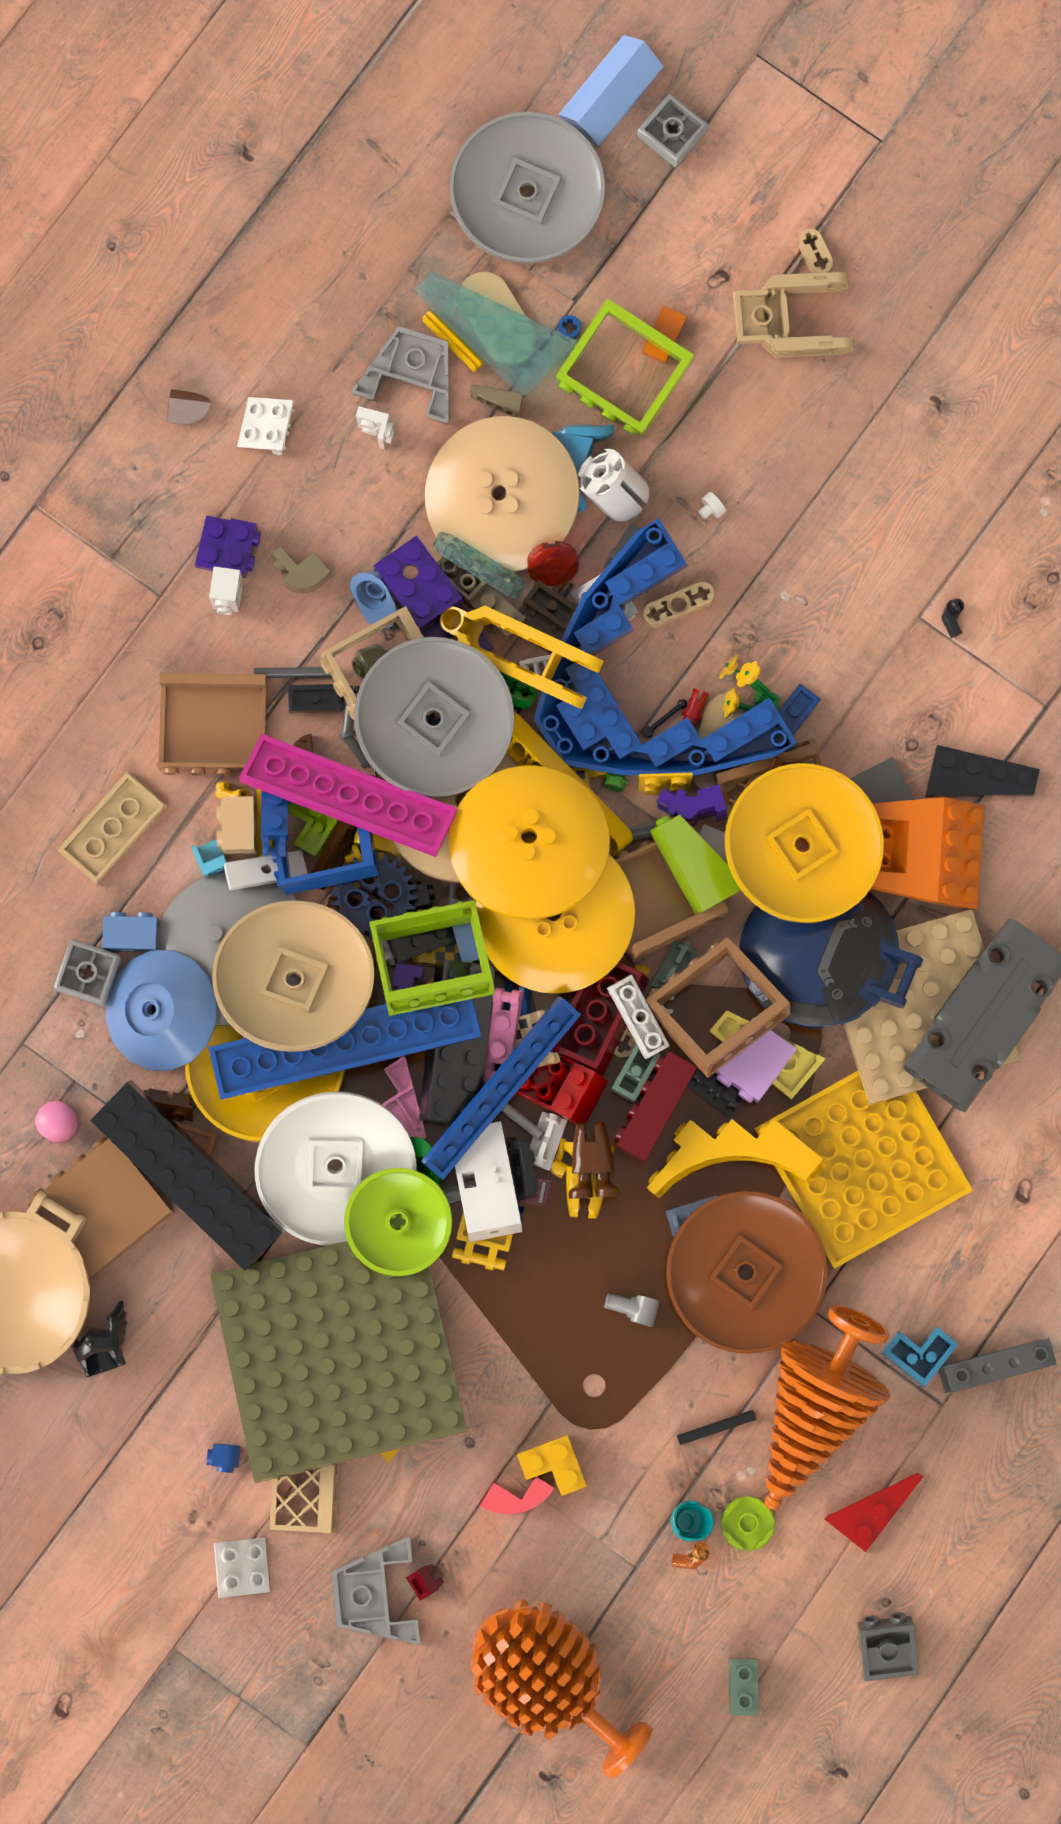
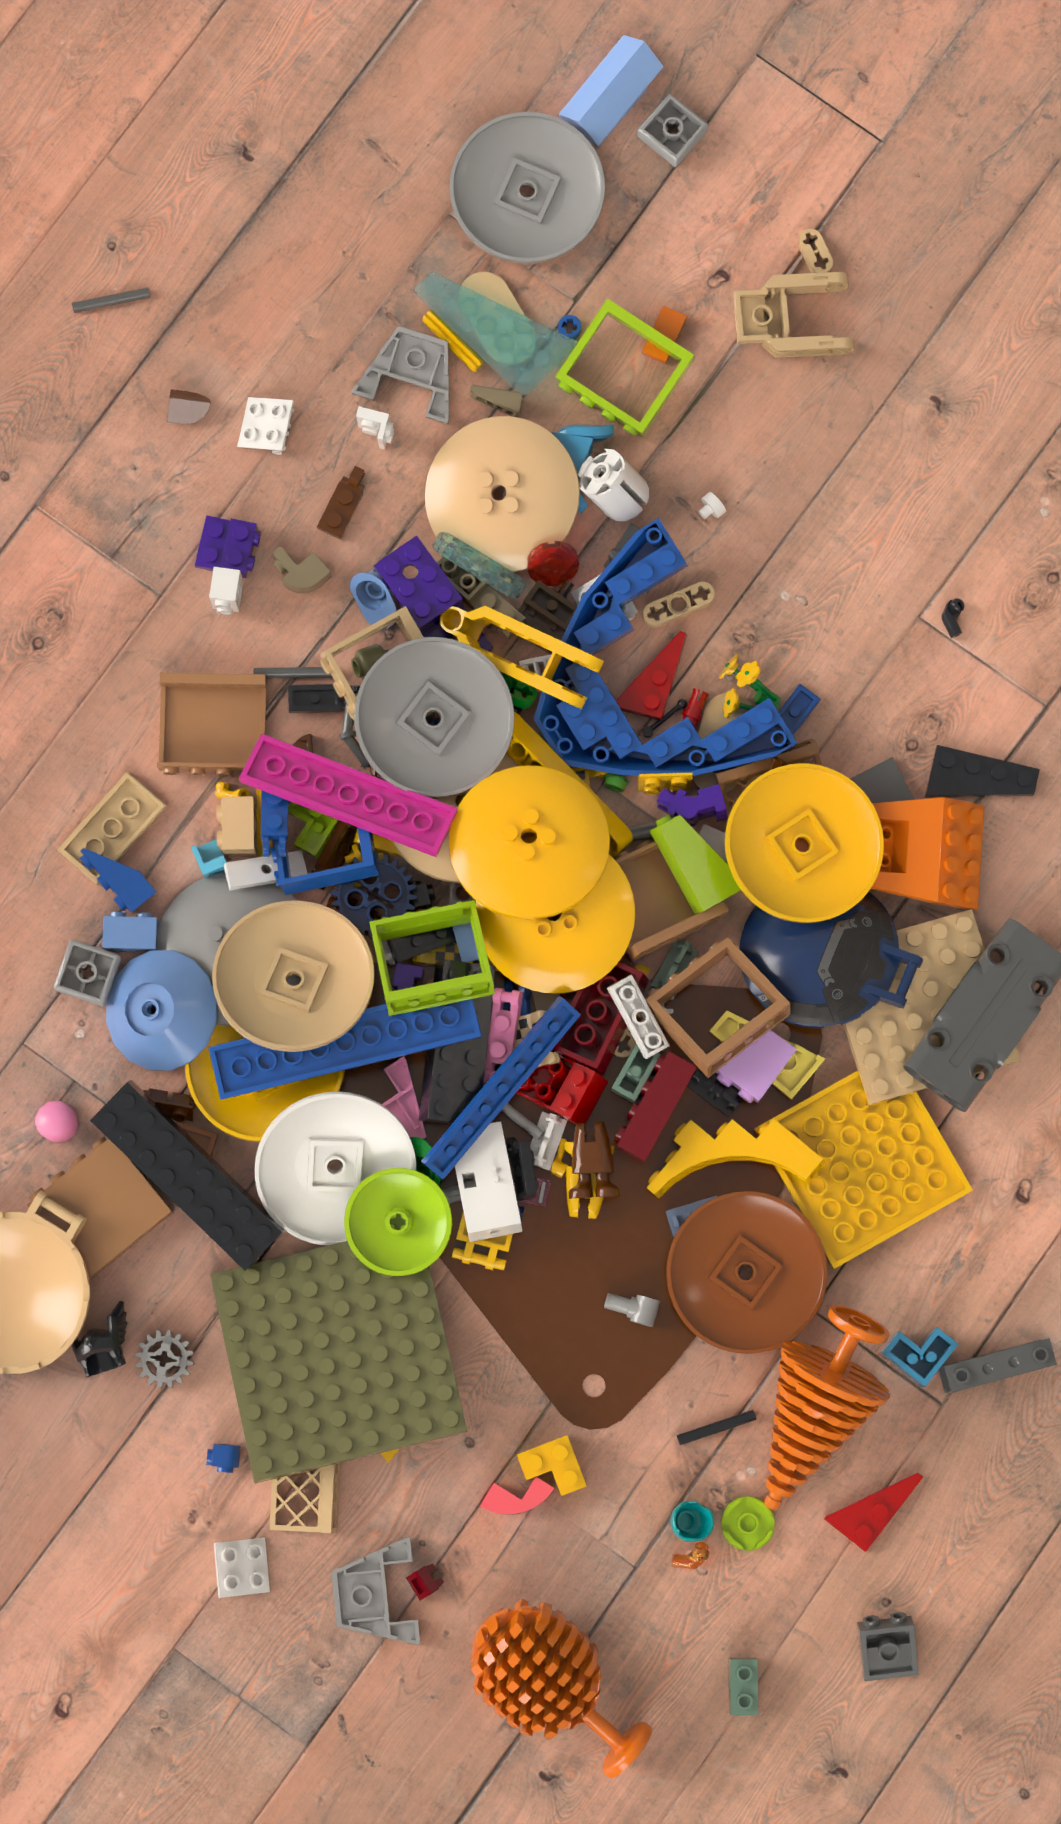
(110, 300): none -> dark grey bar
(124, 881): none -> blue slope
(166, 1346): none -> light grey gear
(342, 504): none -> reddish brown hinge
(651, 689): none -> red wing

